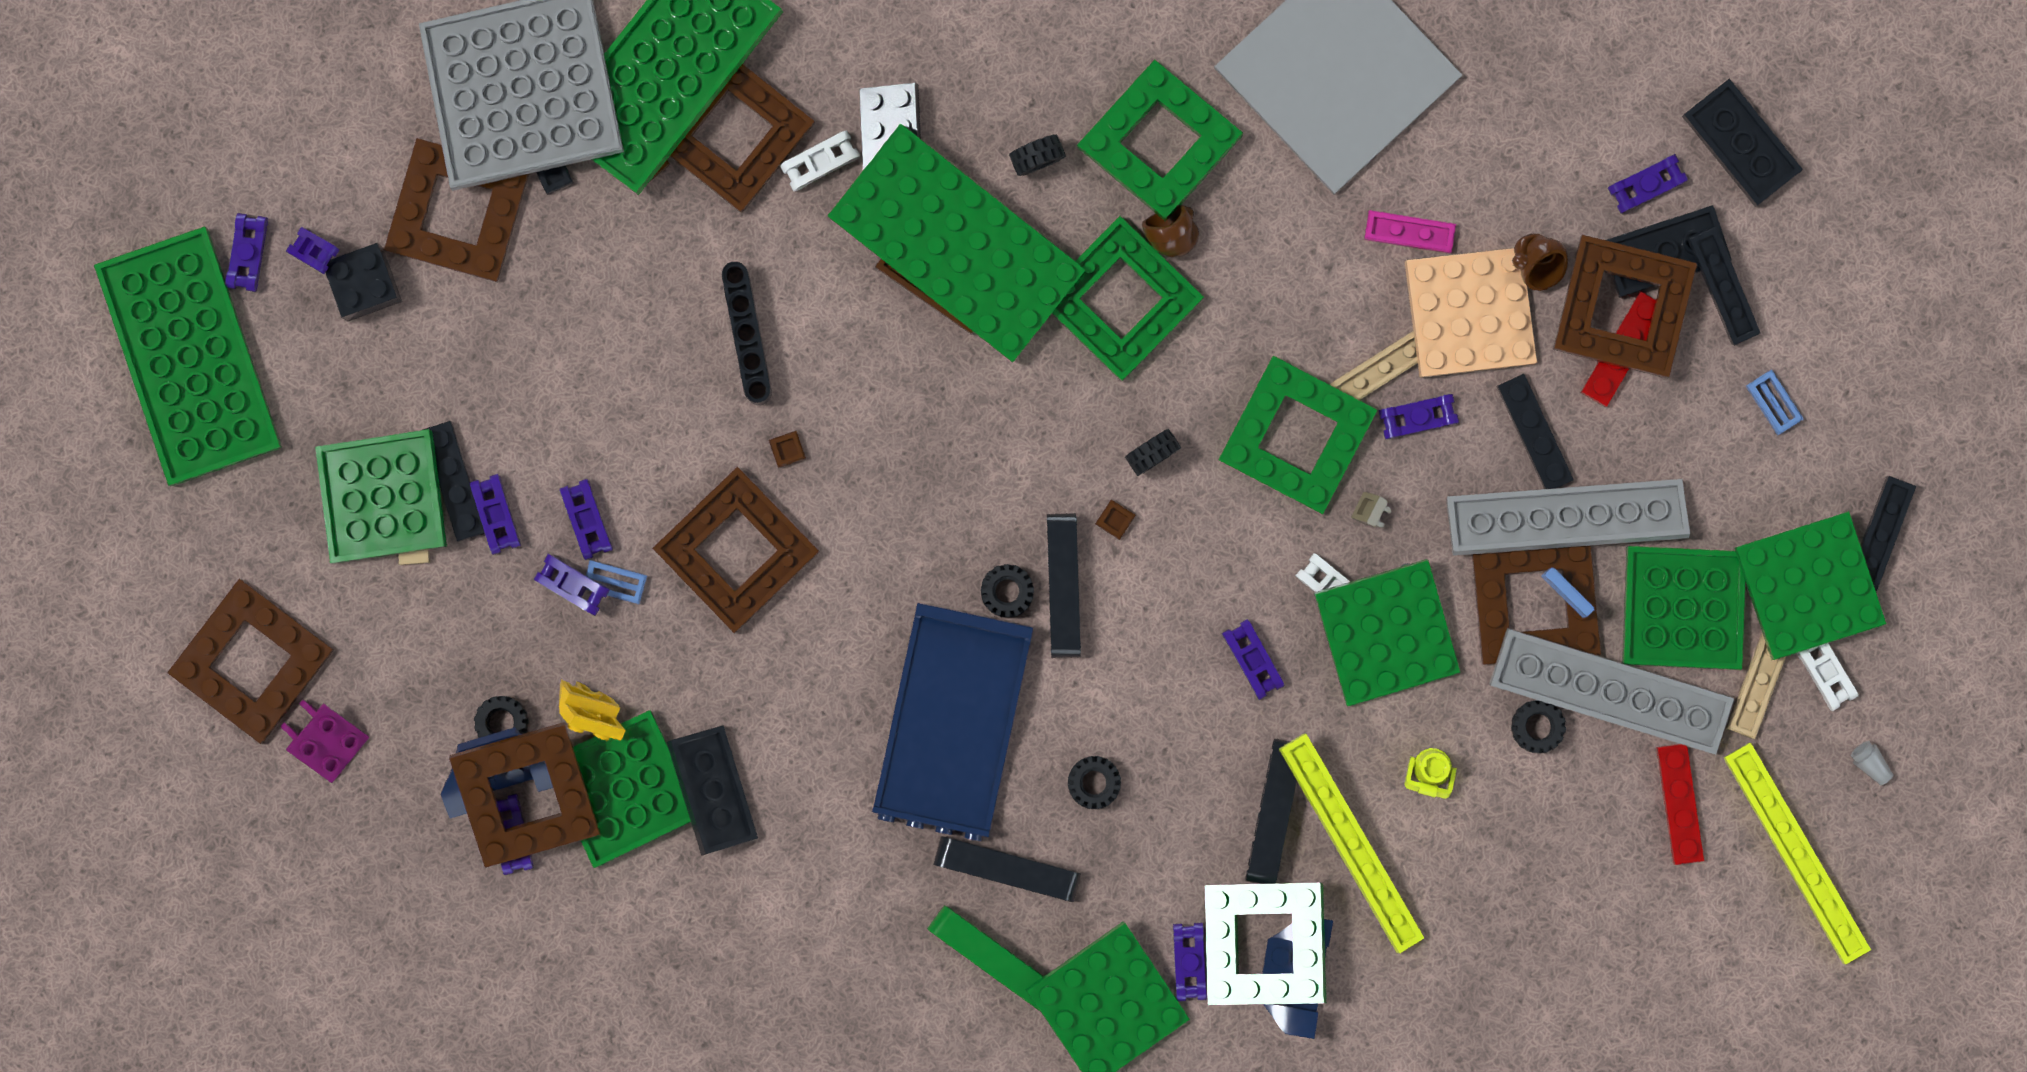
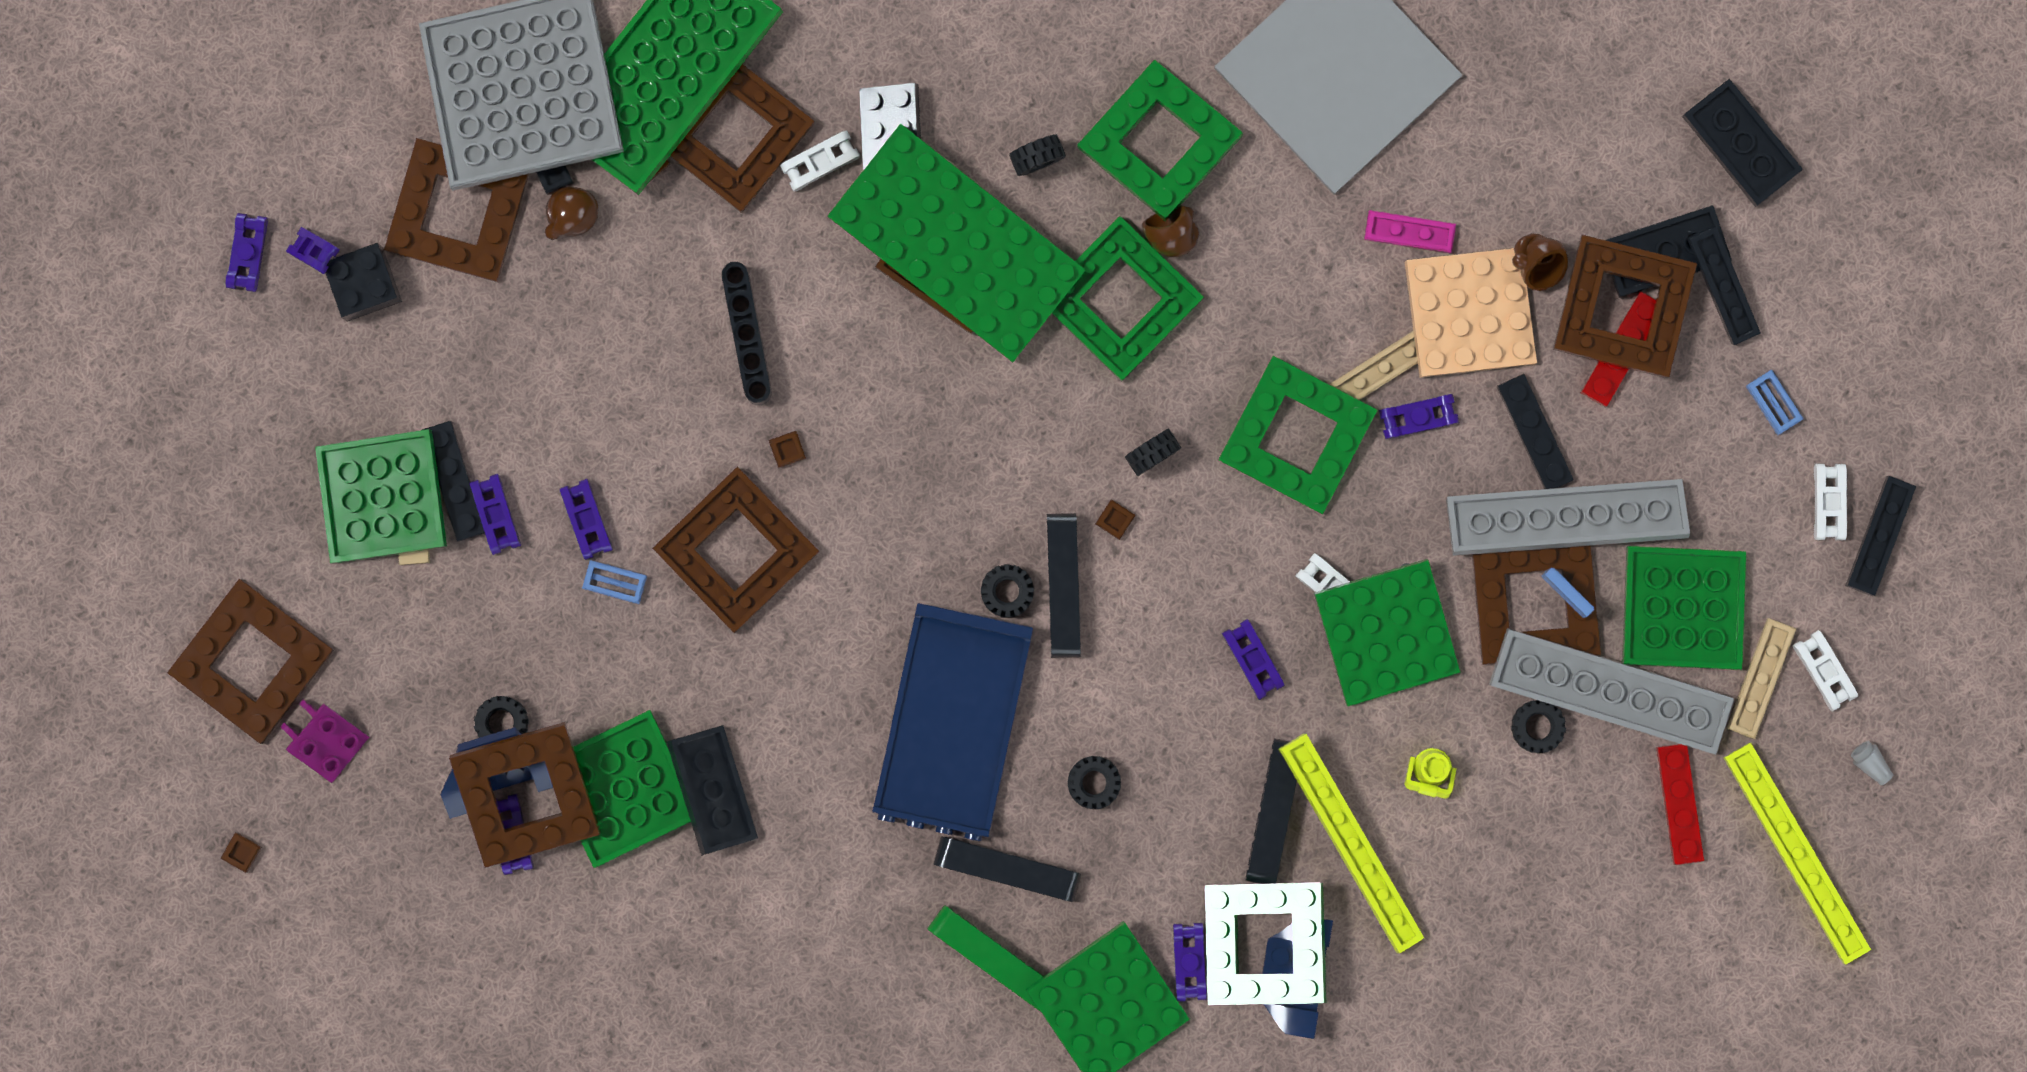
(187, 356): green plate -> none
(241, 852): none -> reddish brown tile
(570, 212): none -> reddish brown piece
(571, 584): plate -> none
(589, 711): yellow plate -> none
(1370, 510): dark tan tile -> none
(1647, 184): dark purple plate -> none
(1810, 586): green plate -> none
(1830, 501): none -> white plate

